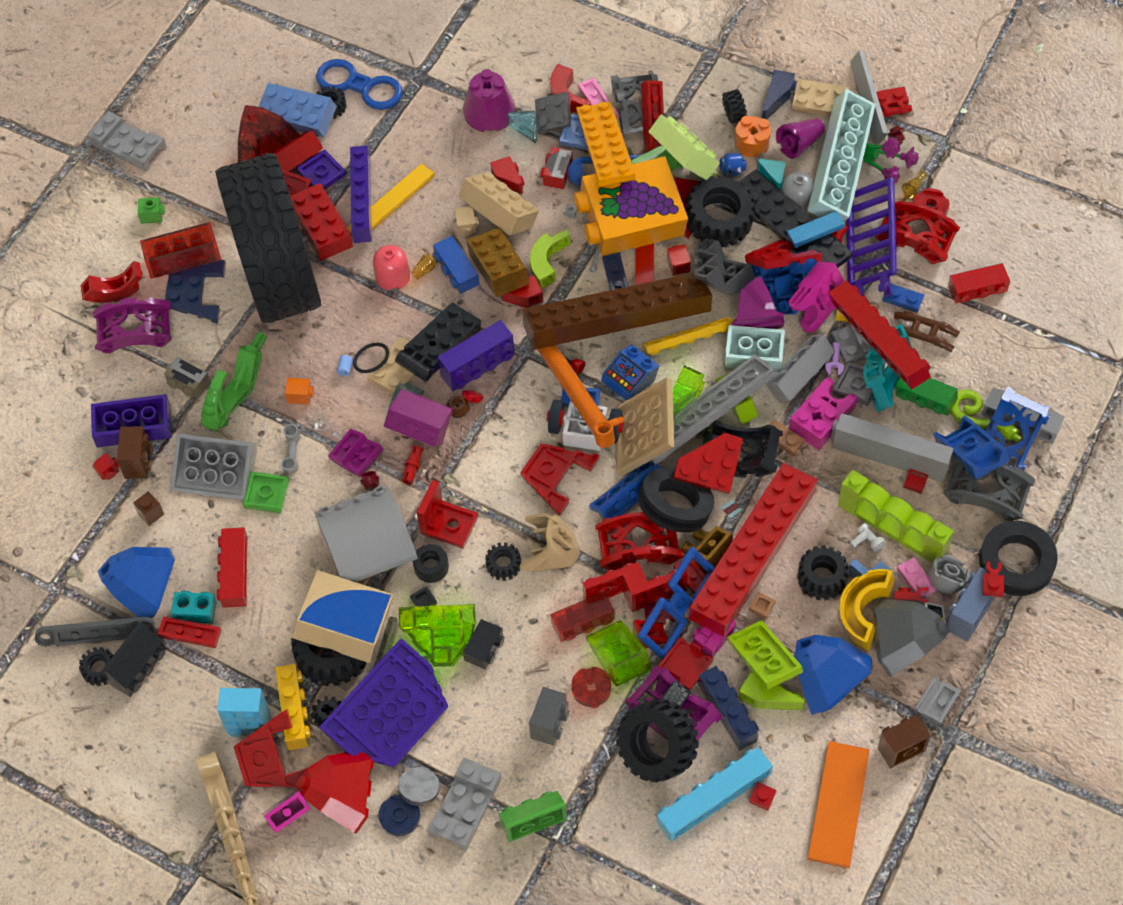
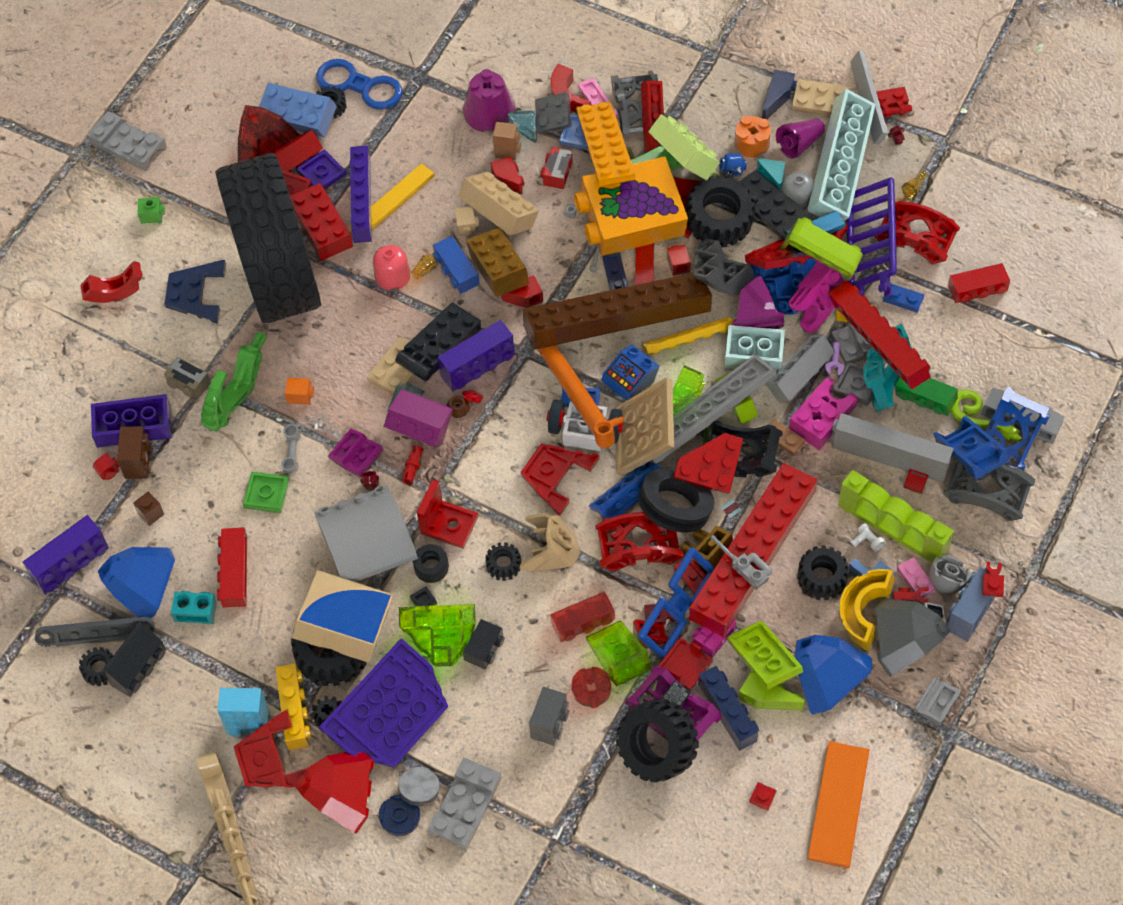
(66, 554): none -> dark purple brick
(143, 335): magenta fence -> none
(180, 250): clear red brick -> none
(189, 632): red plate -> none
(212, 466): light grey slope -> none
(286, 811): dark pink brick -> none
(344, 365): light blue hinge -> none
(378, 366): black tyre -> none
(388, 638): clear smoke tile -> none
(506, 140): none -> medium nougat brick
(533, 815): bright green slope -> none
(542, 251): lime arch -> none
(576, 170): blue piece -> none
(577, 365): red hinge -> none
(633, 584): red bracket -> none
(714, 793): medium azure brick -> none
(734, 106): black tyre -> none
(743, 566): none -> light grey piece
(762, 605): medium nougat plate -> none
(824, 247): none -> lime windscreen
(891, 150): magenta plant -> none
(903, 741): reddish brown brick -> none
(933, 196): red plate -> none
(935, 325): reddish brown piece -> none
(1028, 535): black tyre -> none

